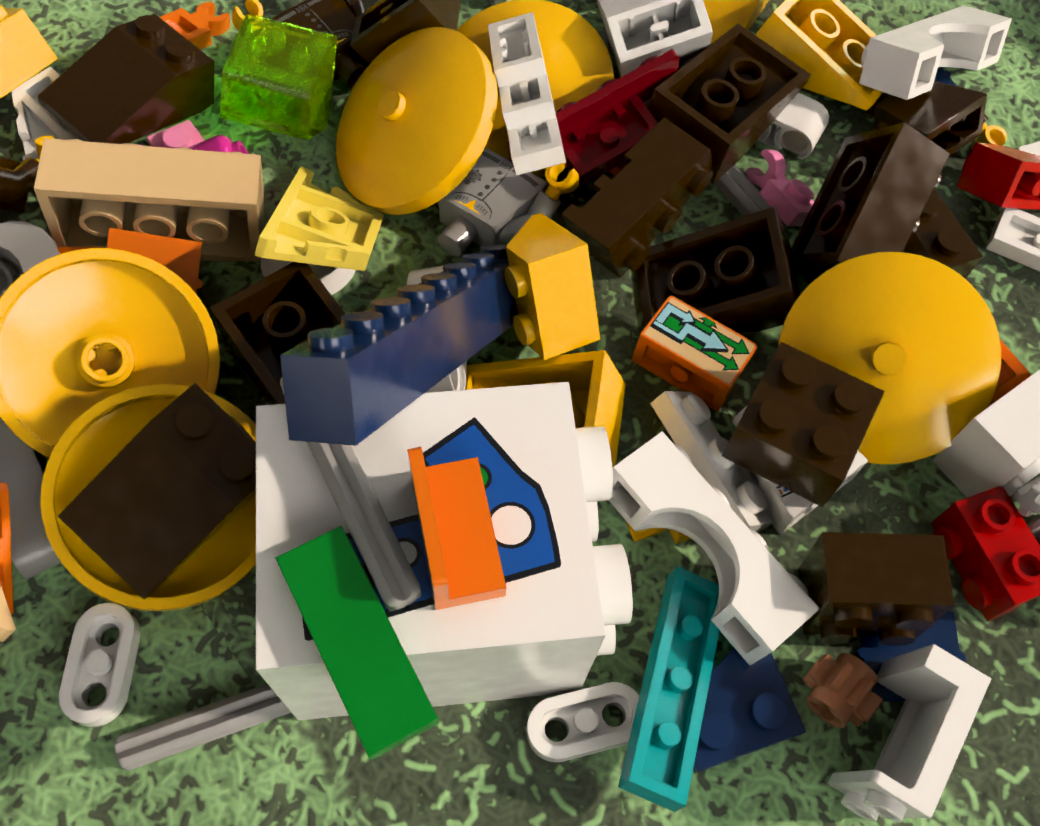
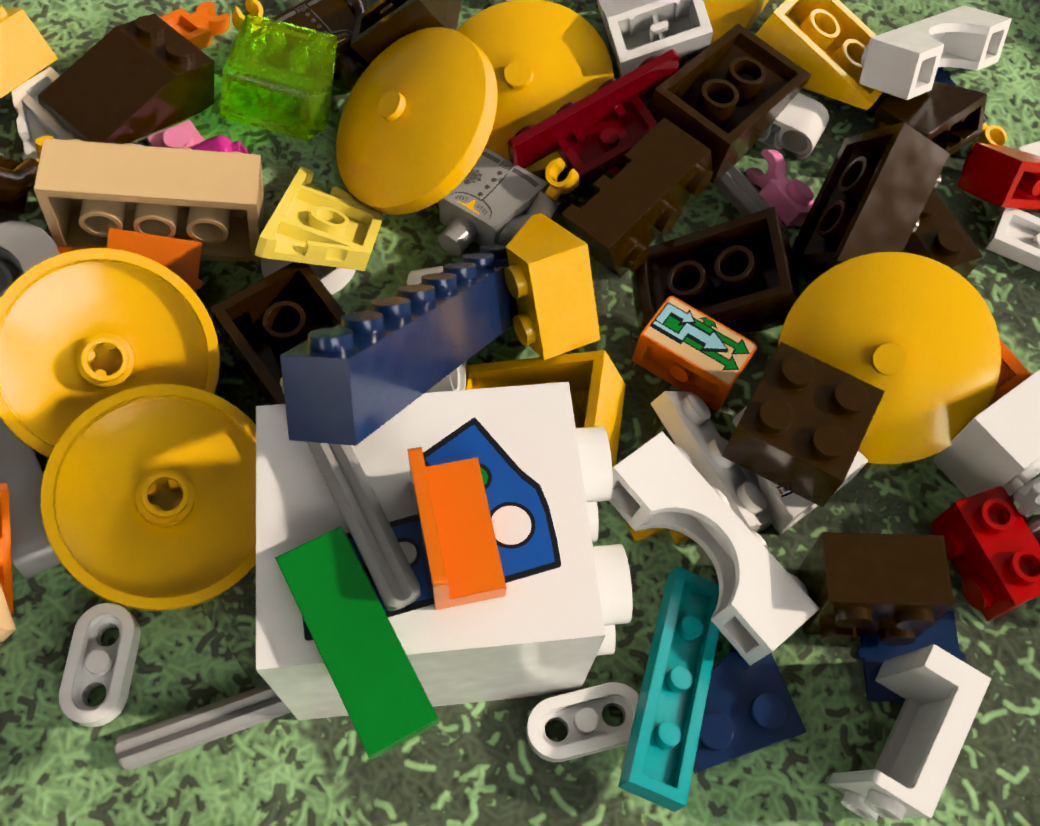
(166, 491): dark brown slope -> none
(525, 94): white slope -> none
(842, 690): nougat gear -> none

